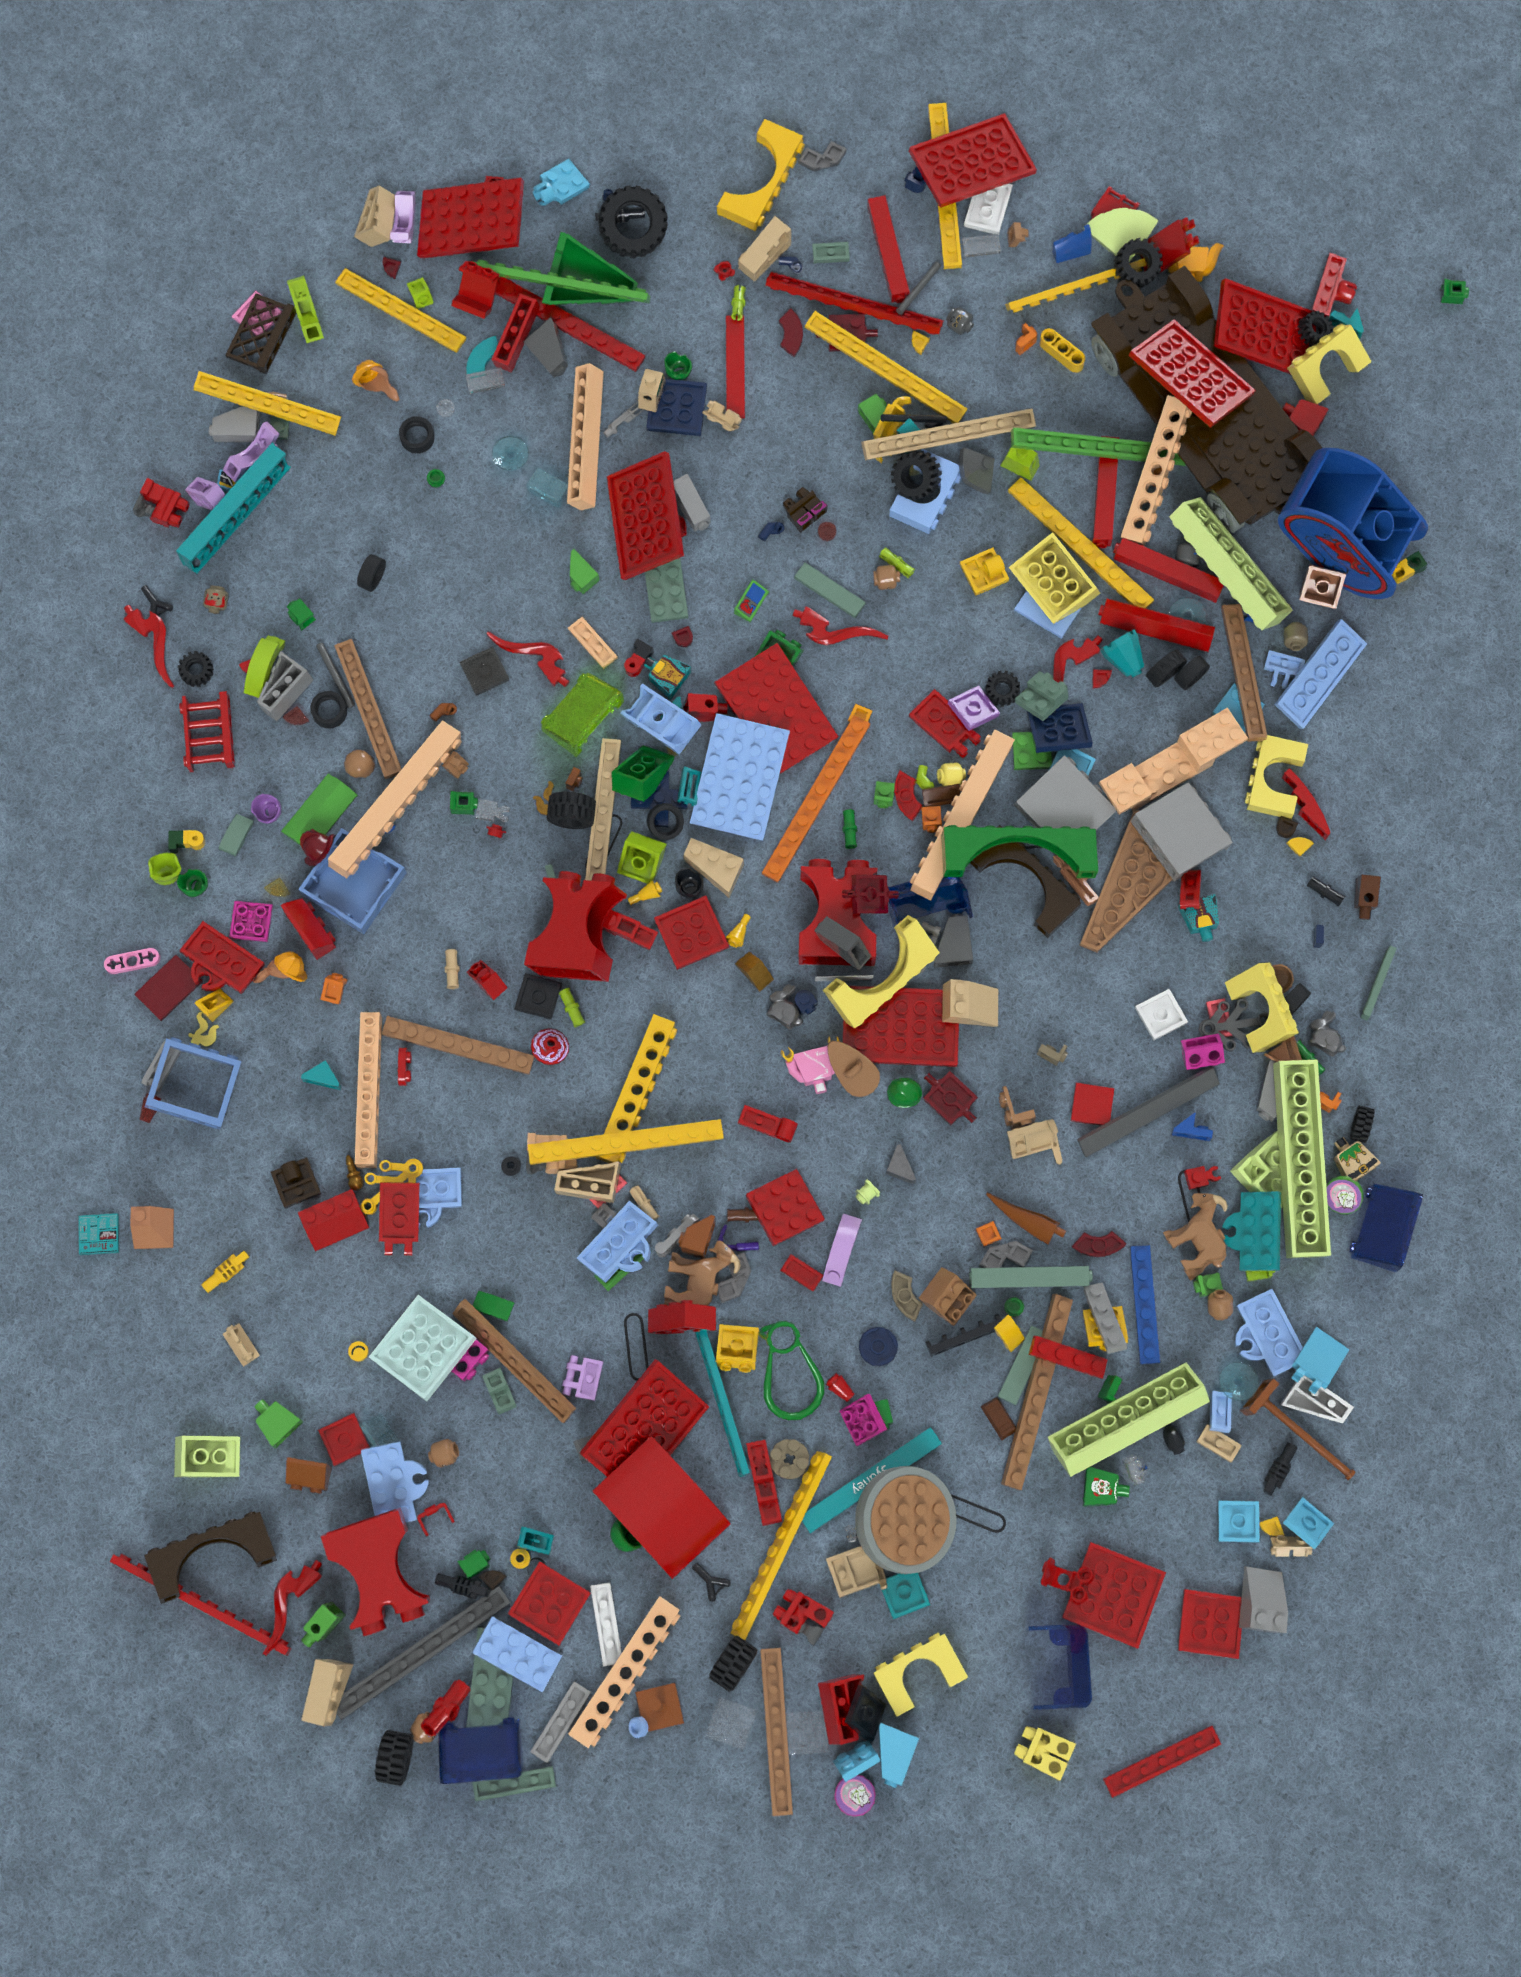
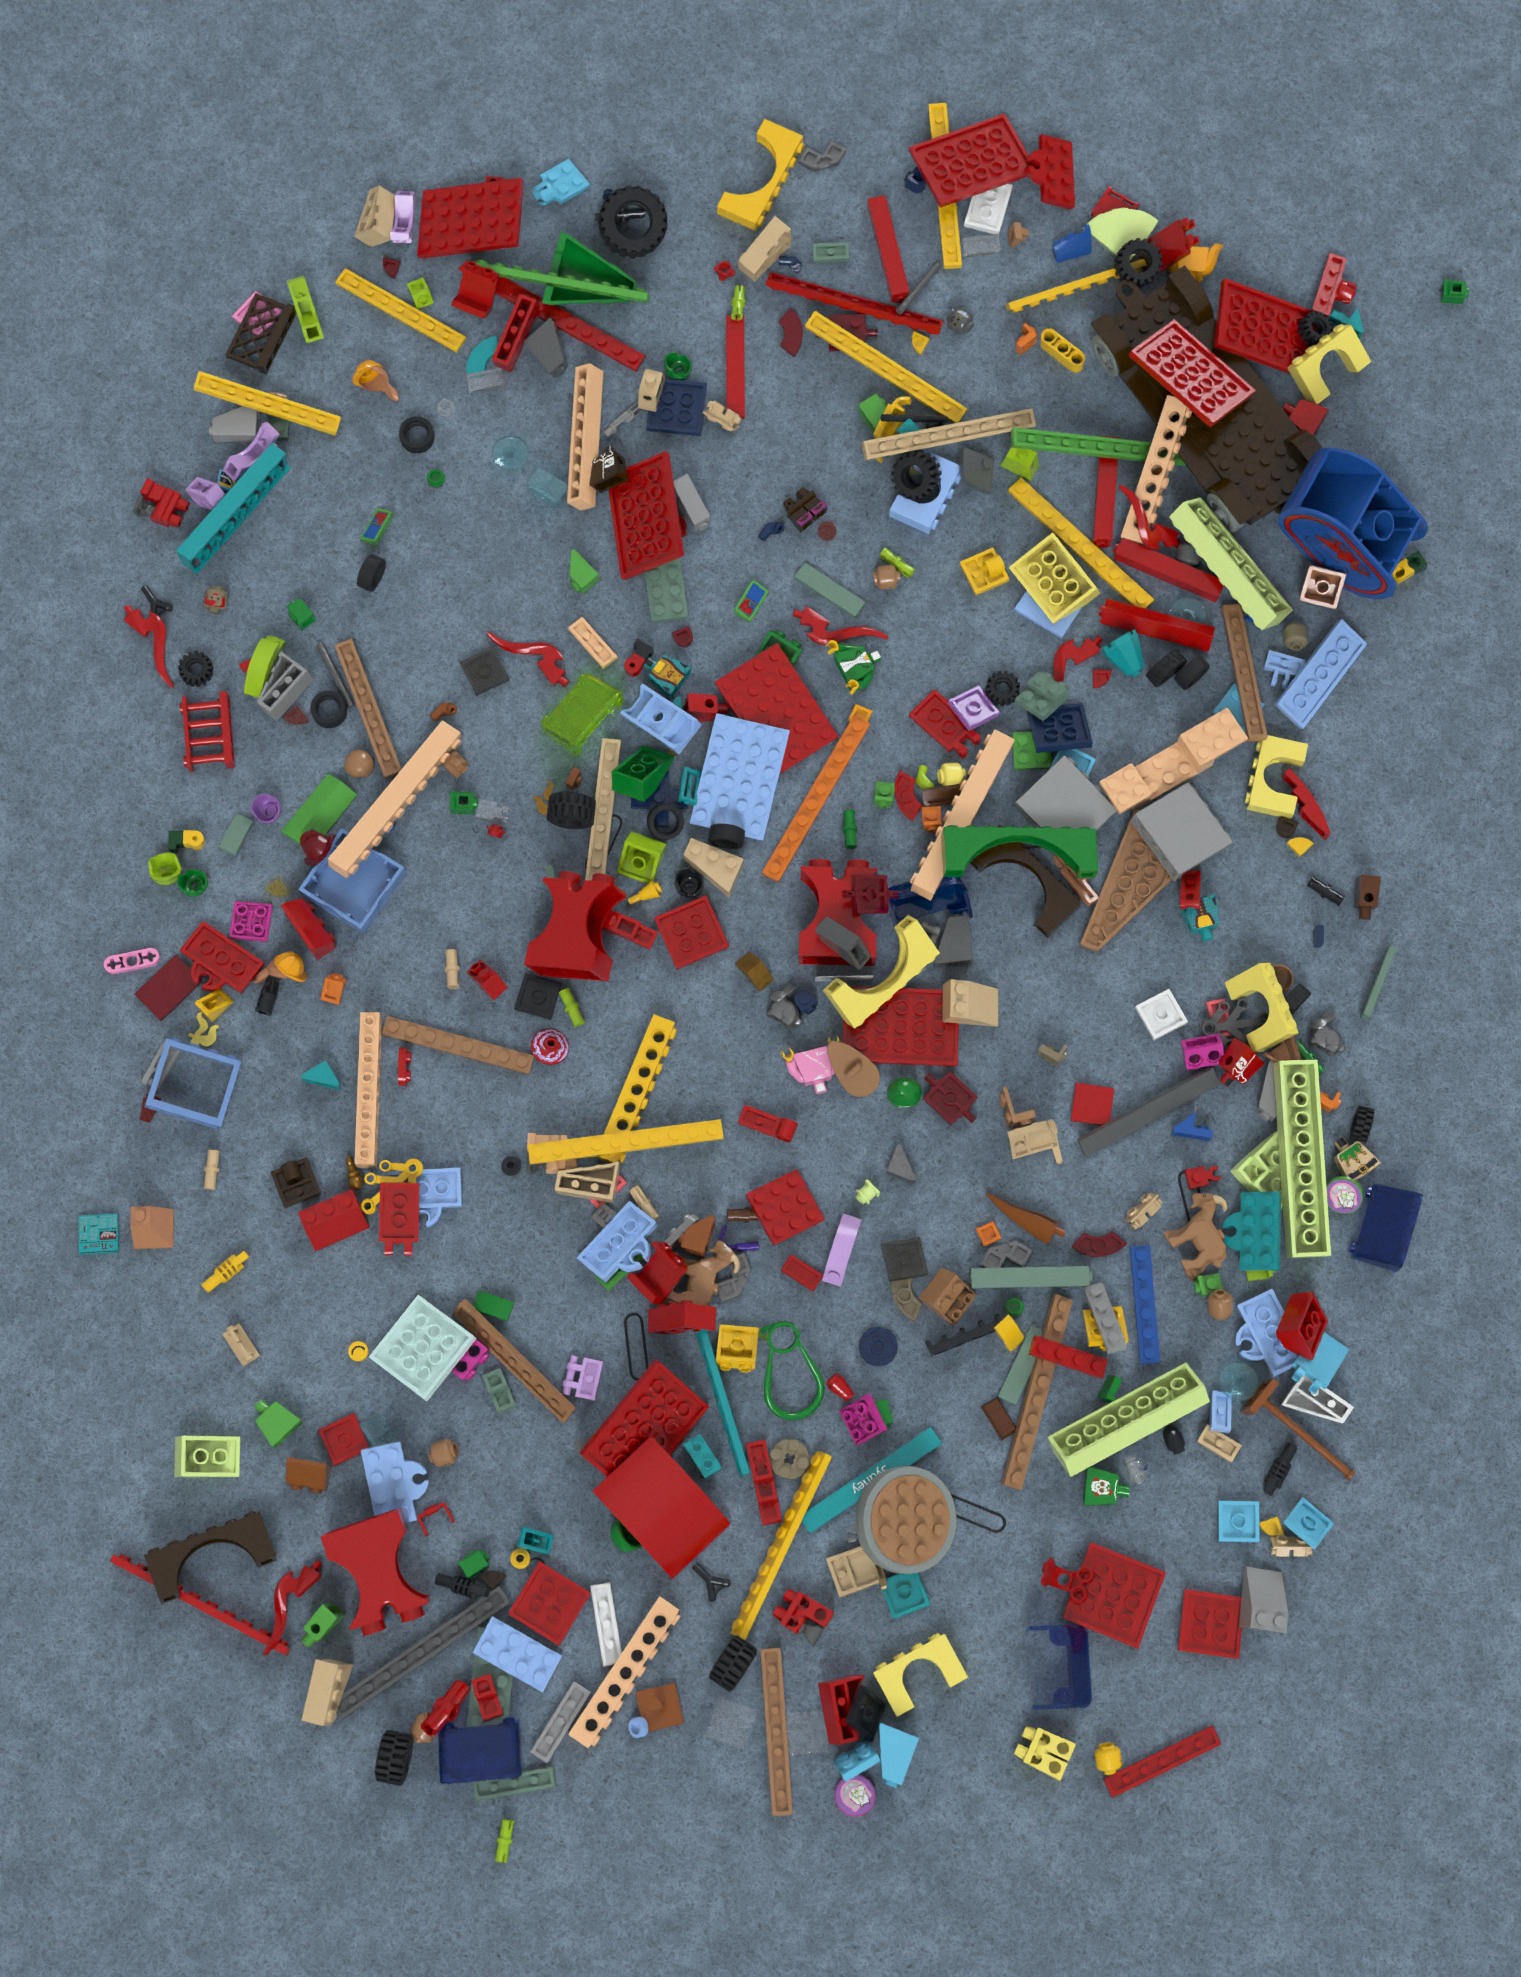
(211, 1169): none -> tan pin
(267, 998): none -> black hinge
(377, 526): none -> slope
(487, 1697): none -> red slope
(504, 1840): none -> lime pin
(608, 470): none -> dark brown torso
(659, 1274): none -> red panel
(702, 1457): none -> teal brick
(726, 836): none -> black tyre
(737, 935): yellow cone -> none
(854, 664): none -> green torso
(904, 1259): none -> clear smoke plate
(1053, 171): none -> red plate
(1108, 1758): none -> yellow head
(1136, 1215): none -> tan hinge
(1159, 532): none -> red piece
(1239, 1063): none -> red torso
(1302, 1325): none -> red slope

